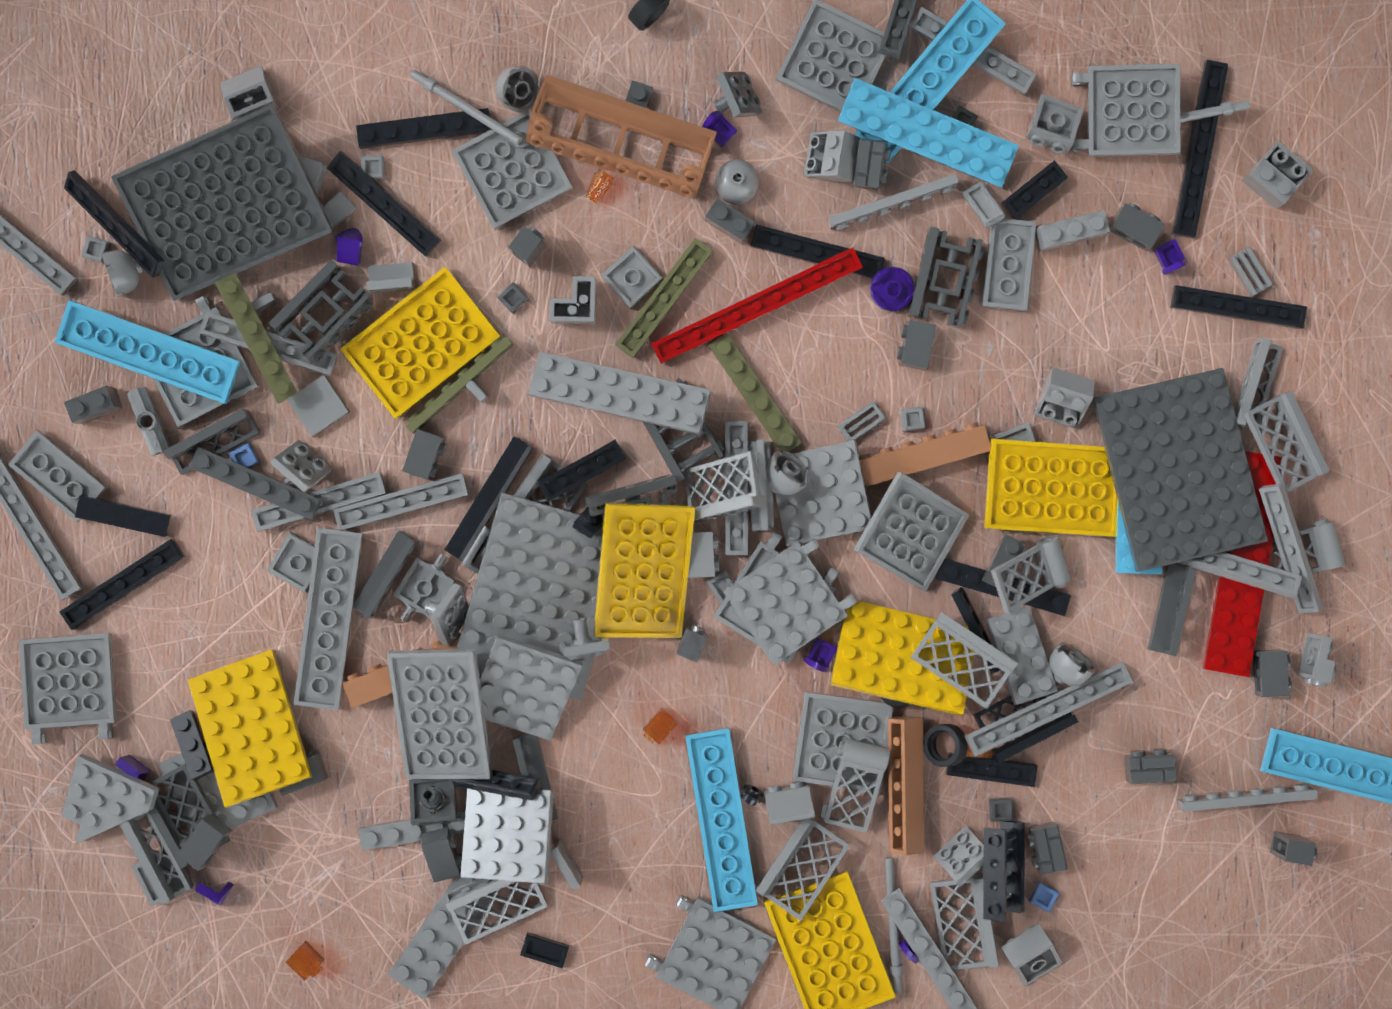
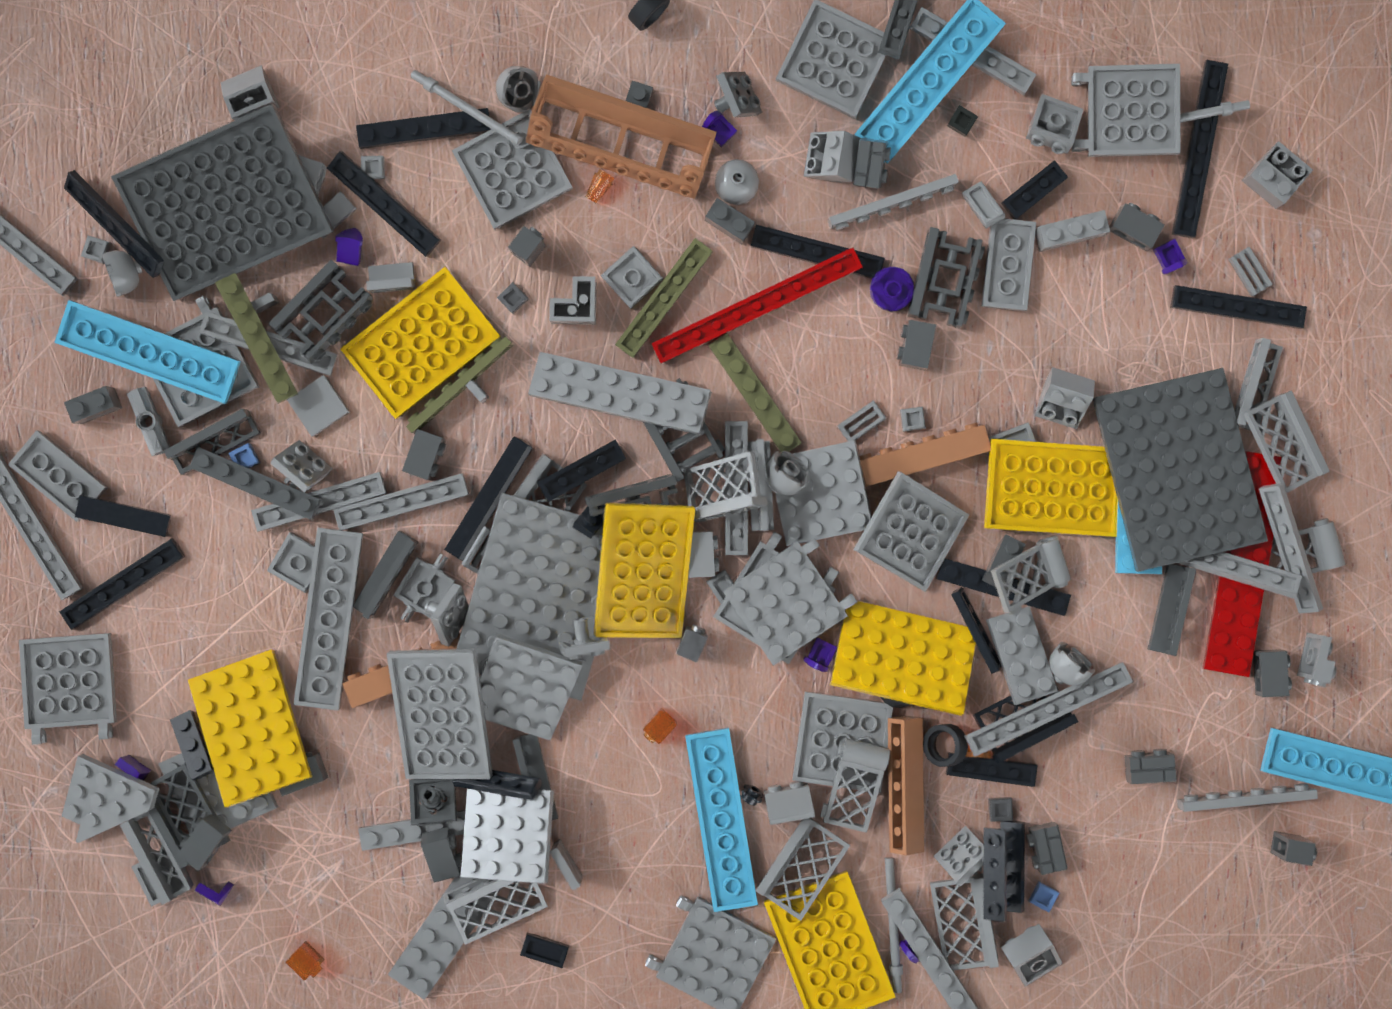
(927, 133): medium azure plate -> none
(975, 644): light grey fence -> none

